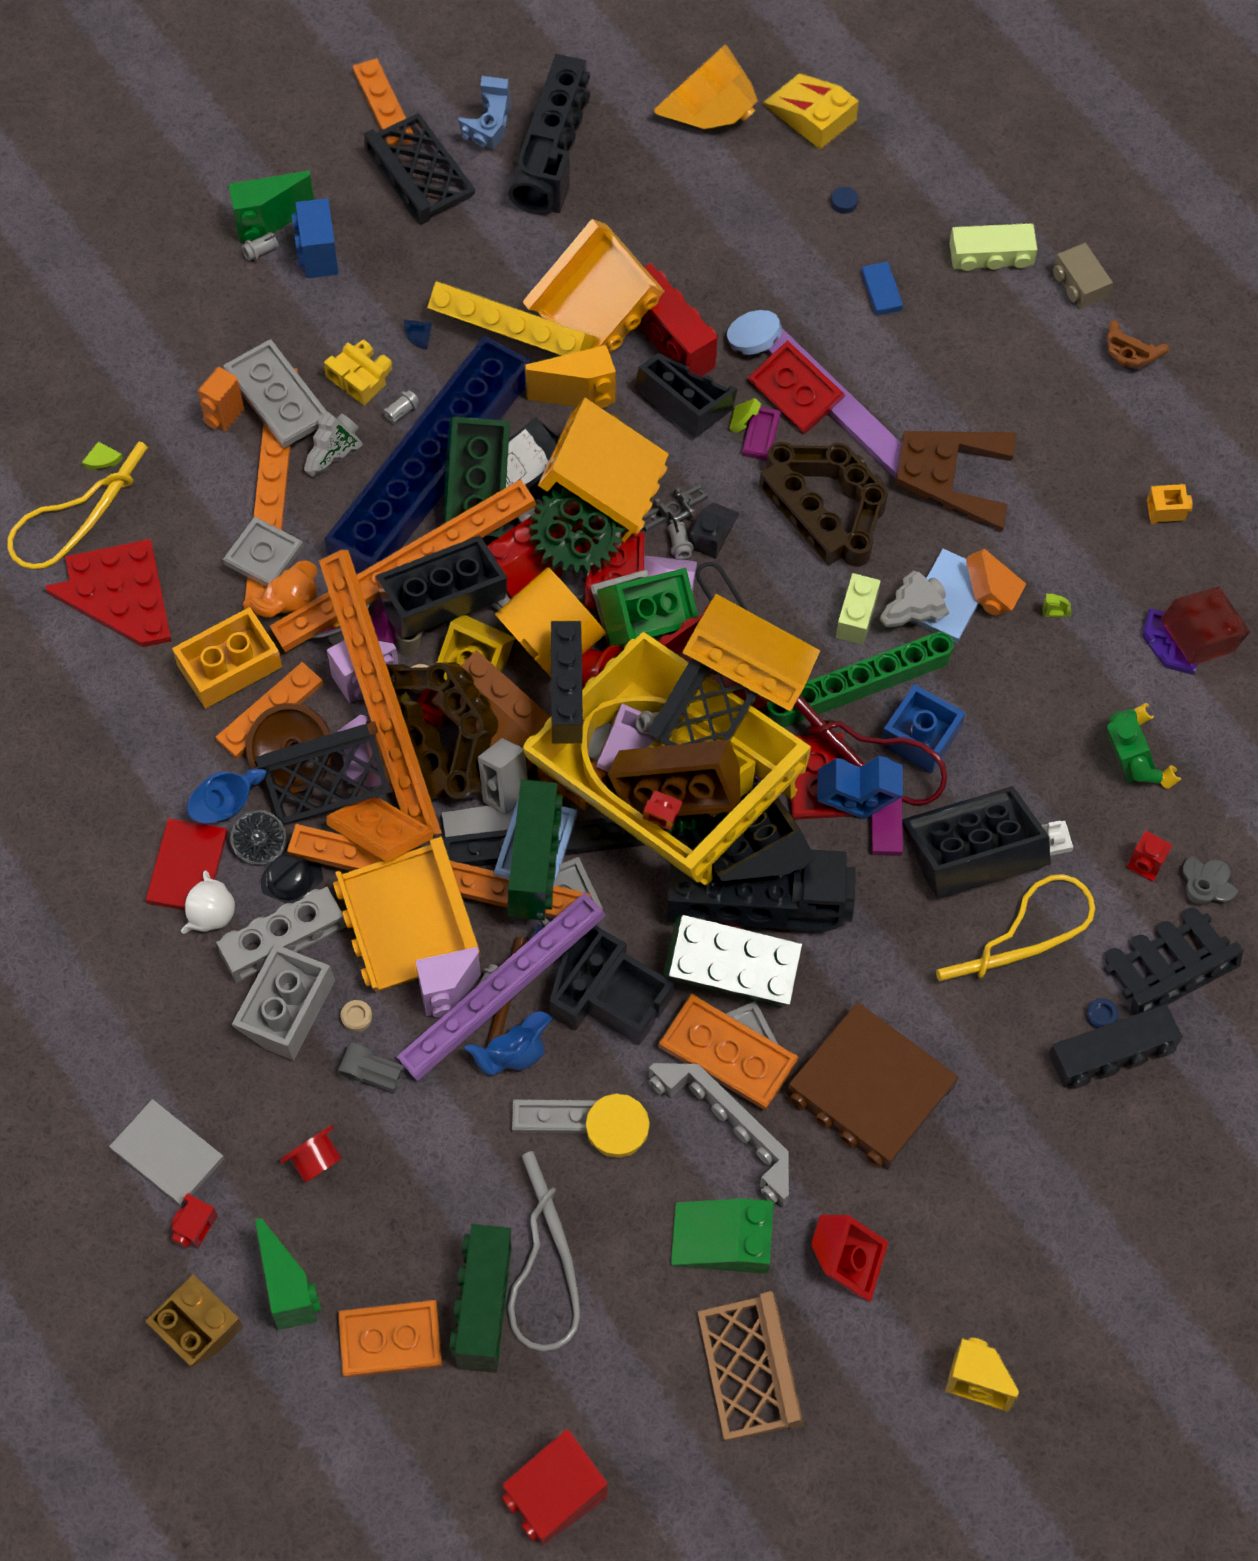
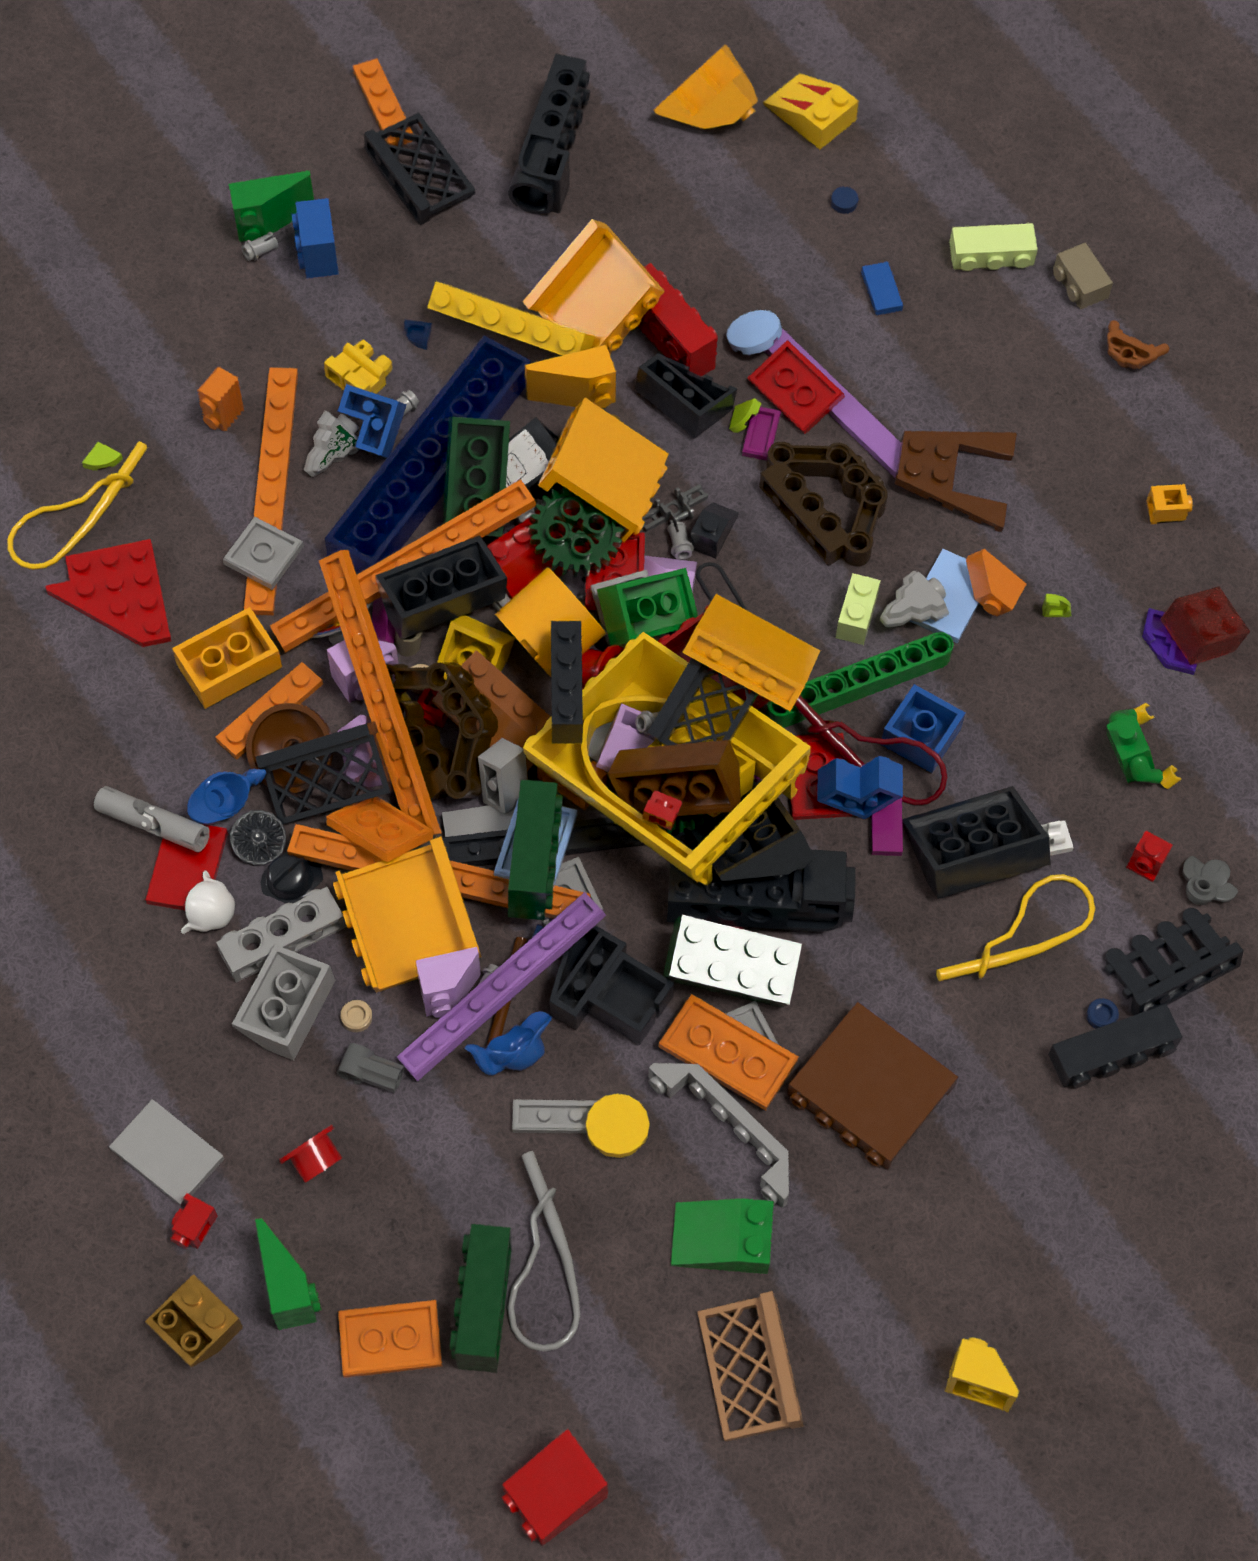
(151, 818): none -> light grey piece
(276, 393): light grey tile -> none
(287, 591): orange hair -> none
(380, 416): none -> blue brick
(498, 104): medium blue tile -> none
(849, 1253): red slope -> none

